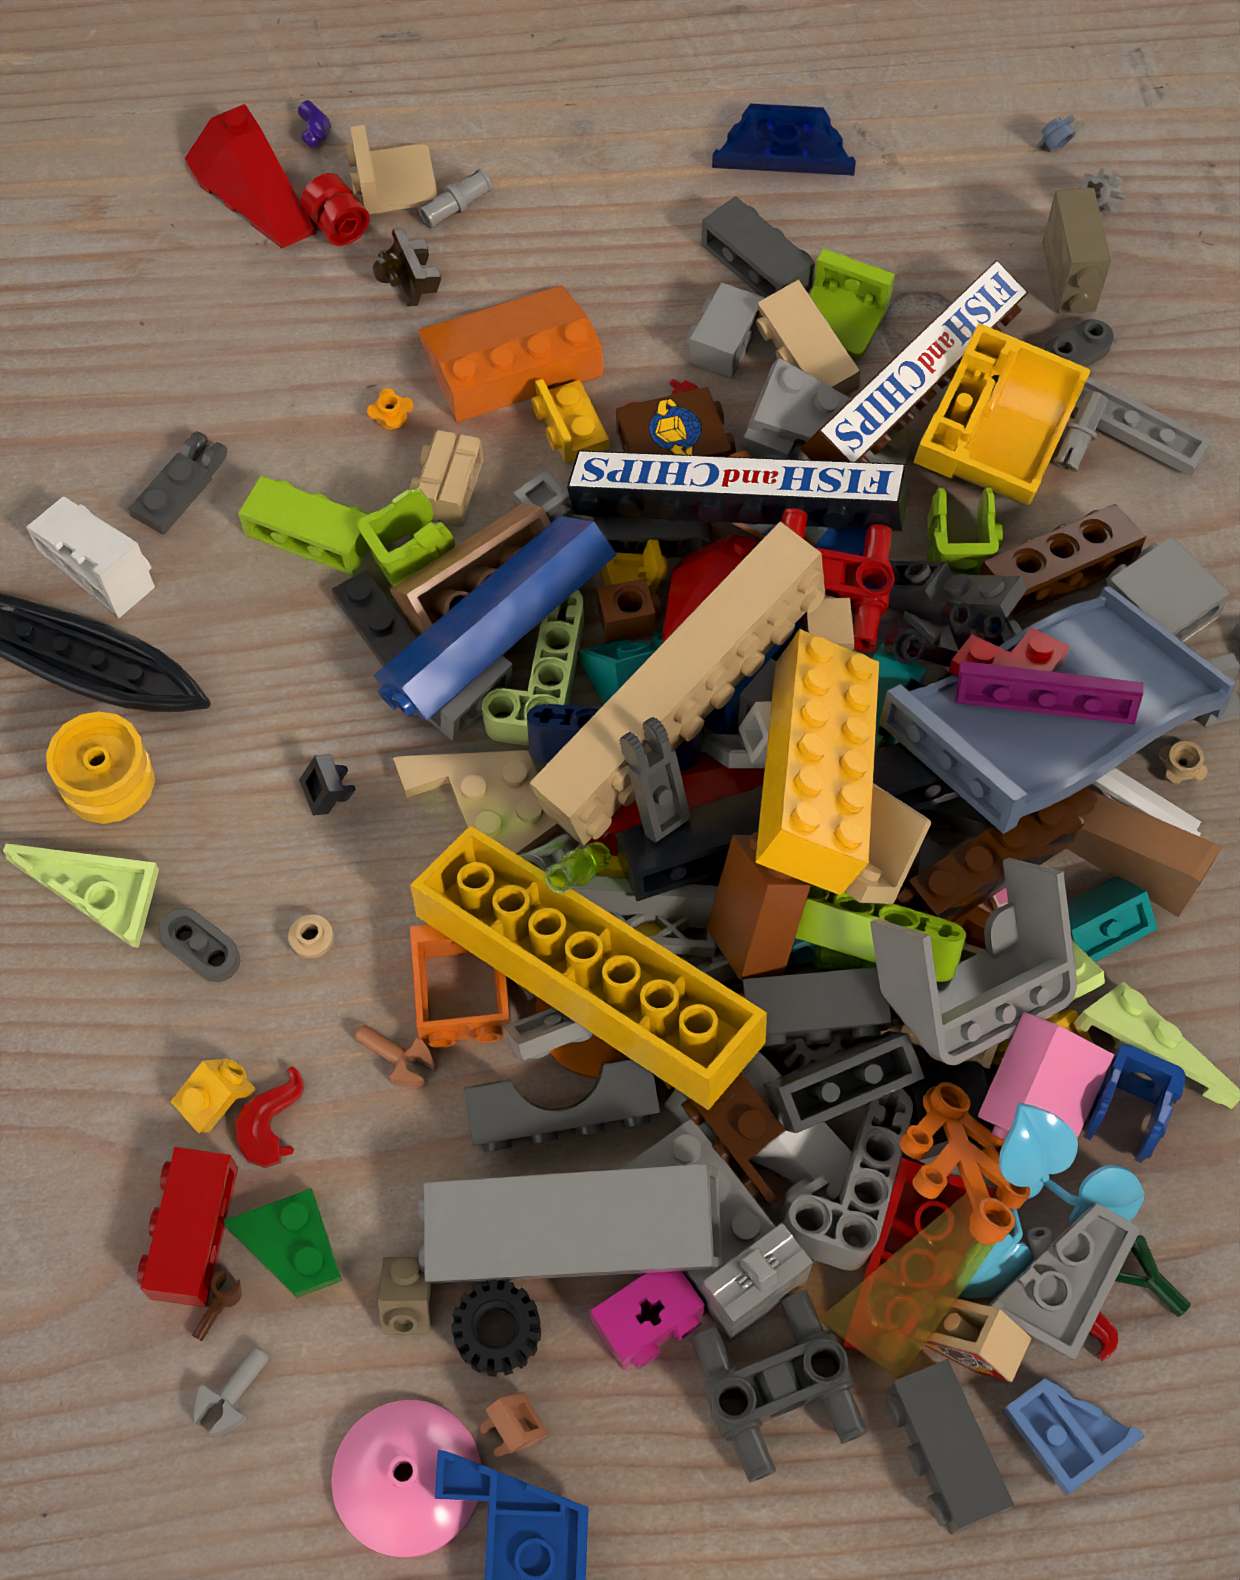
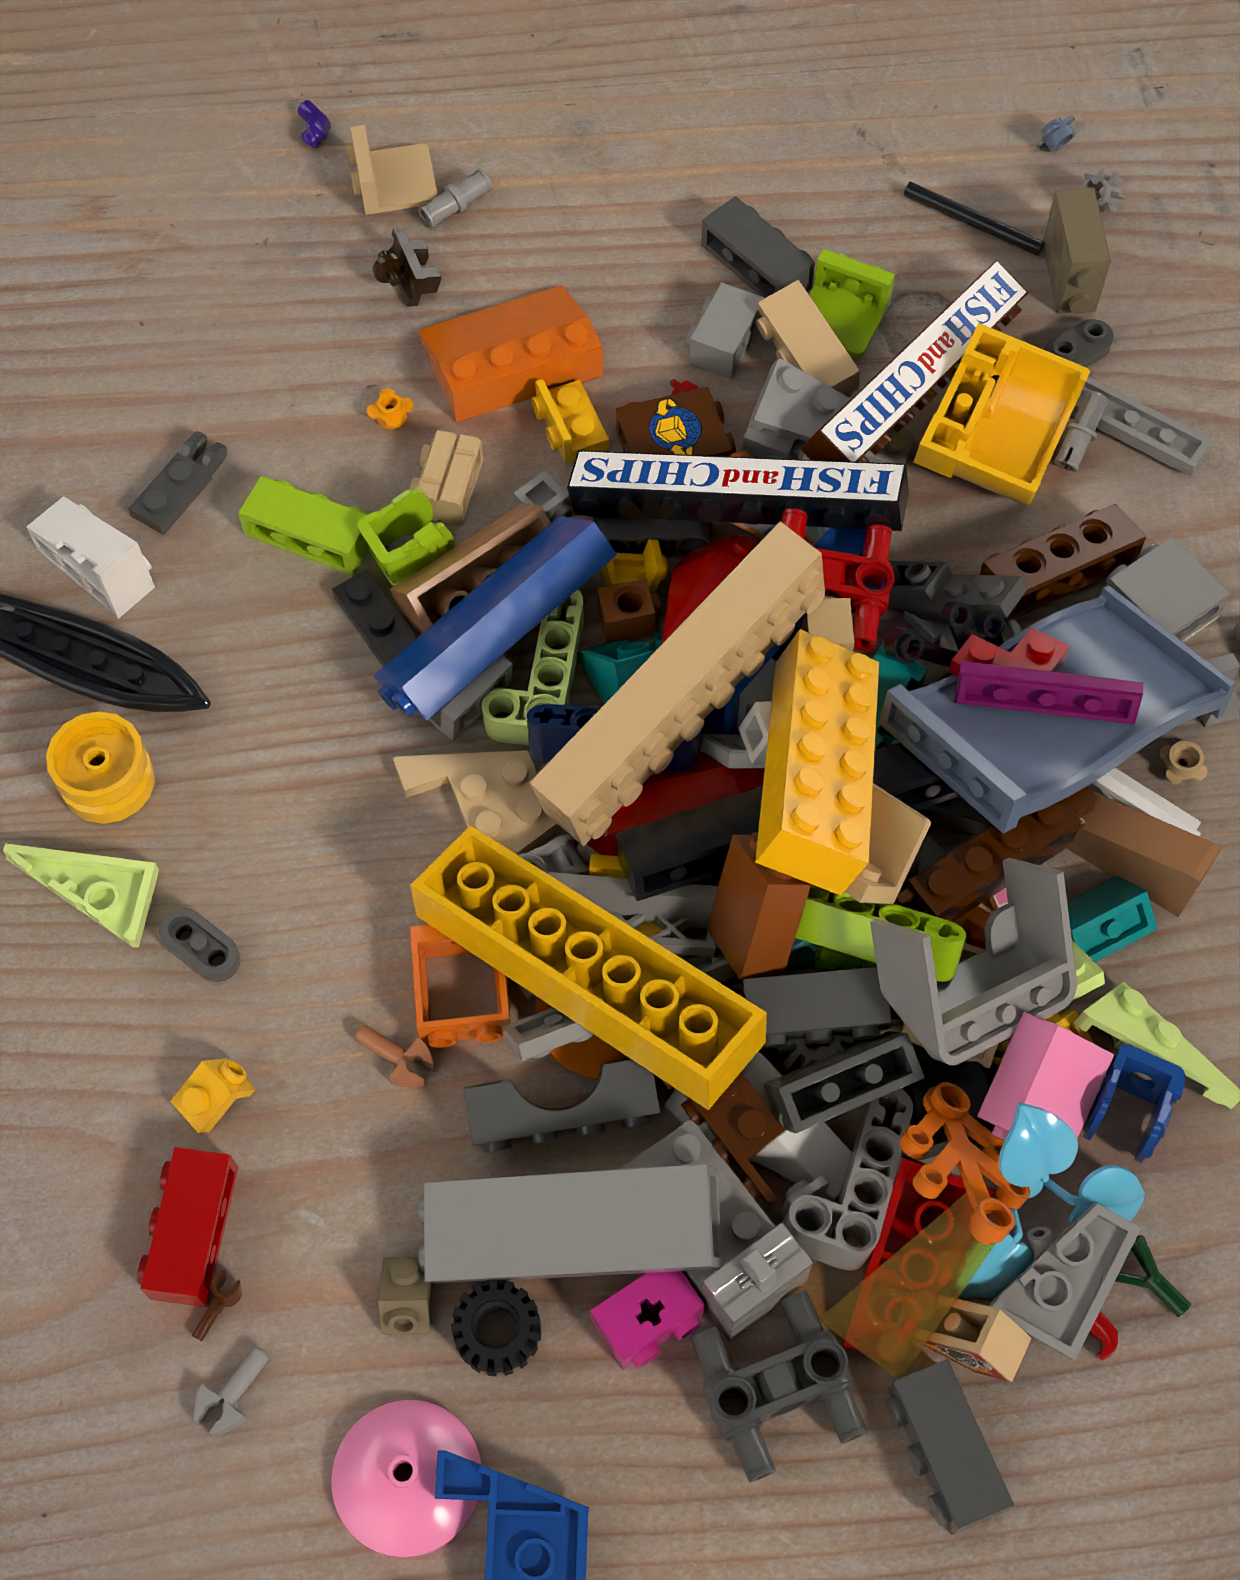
(244, 172): red wedge -> none
(253, 1123): red piece -> none
(289, 1242): green wing -> none
(315, 947): tan plate -> none
(323, 784): black tile -> none
(335, 209): red wheel -> none
(515, 1422): nougat tile -> none
(577, 867): clear neon green pin -> none
(656, 780): dark grey hinge -> none
(785, 141): clear blue wing -> none
(974, 218): none -> black bar
(989, 535): lime piece -> none
(1068, 1433): medium blue wing -> none

